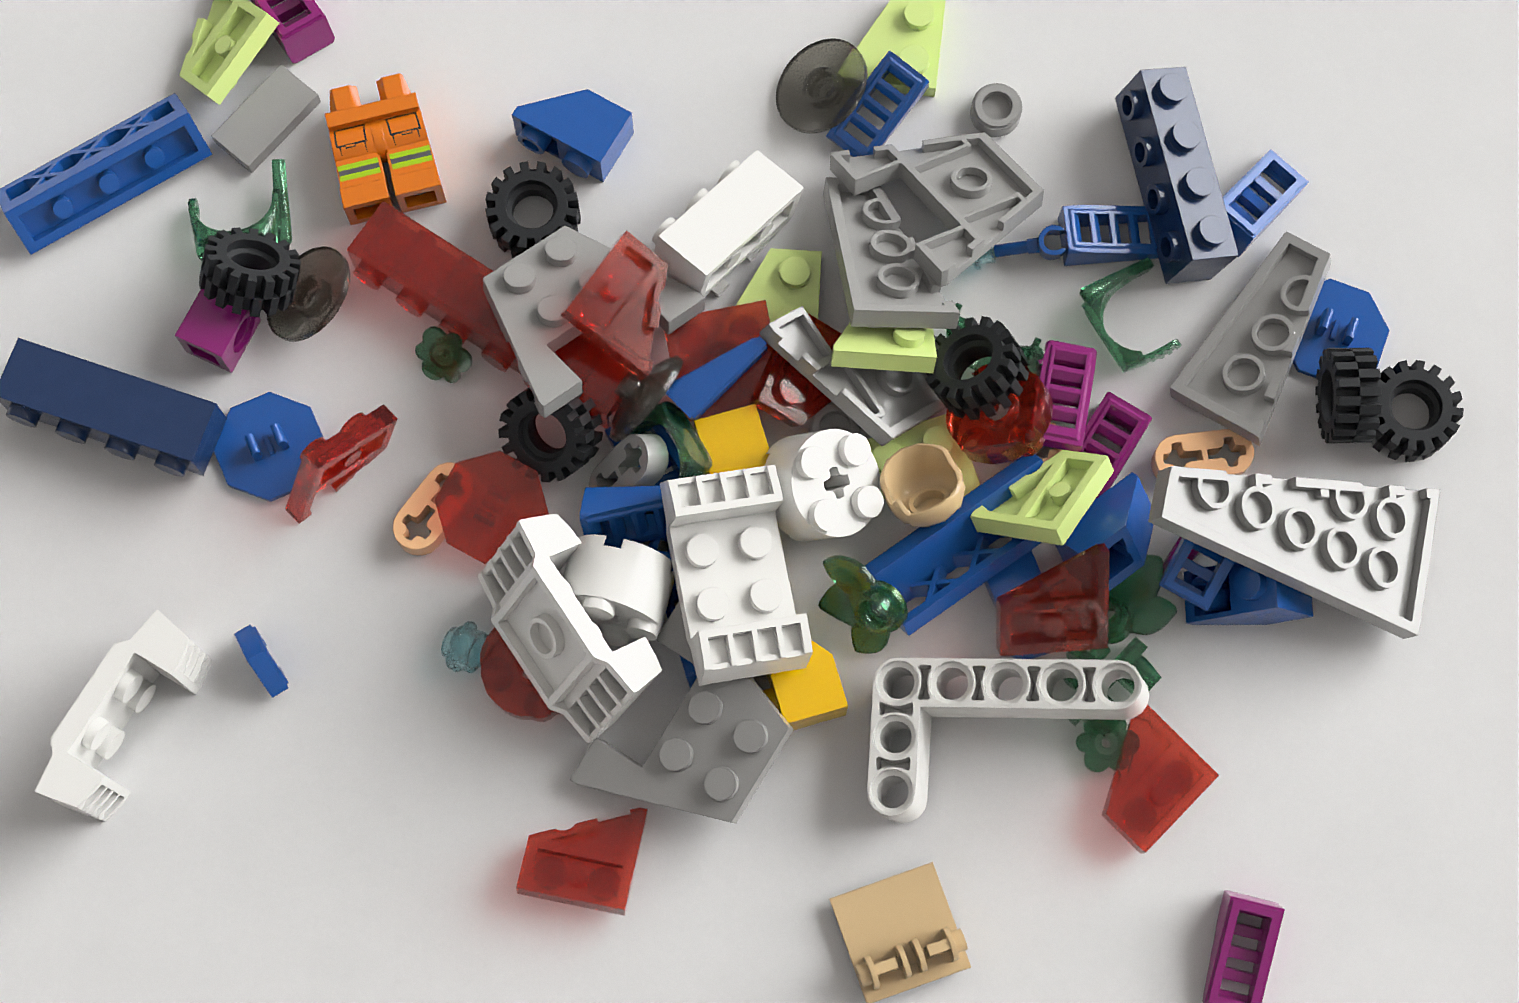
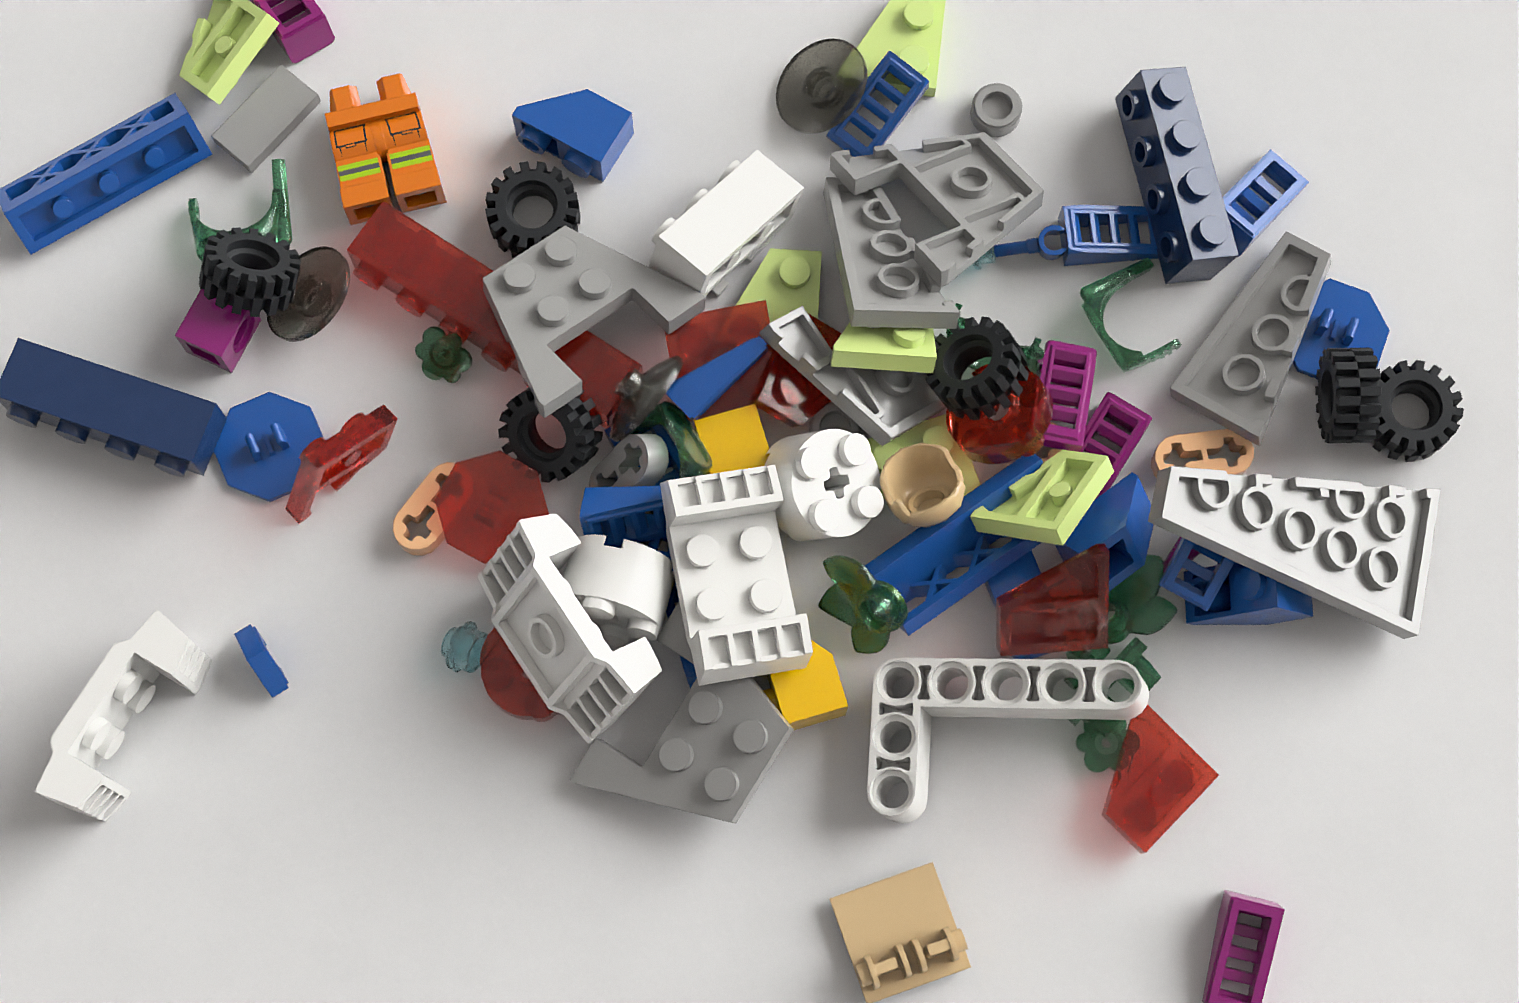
(585, 864): clear red wing -> none
(621, 303): clear red wing -> none

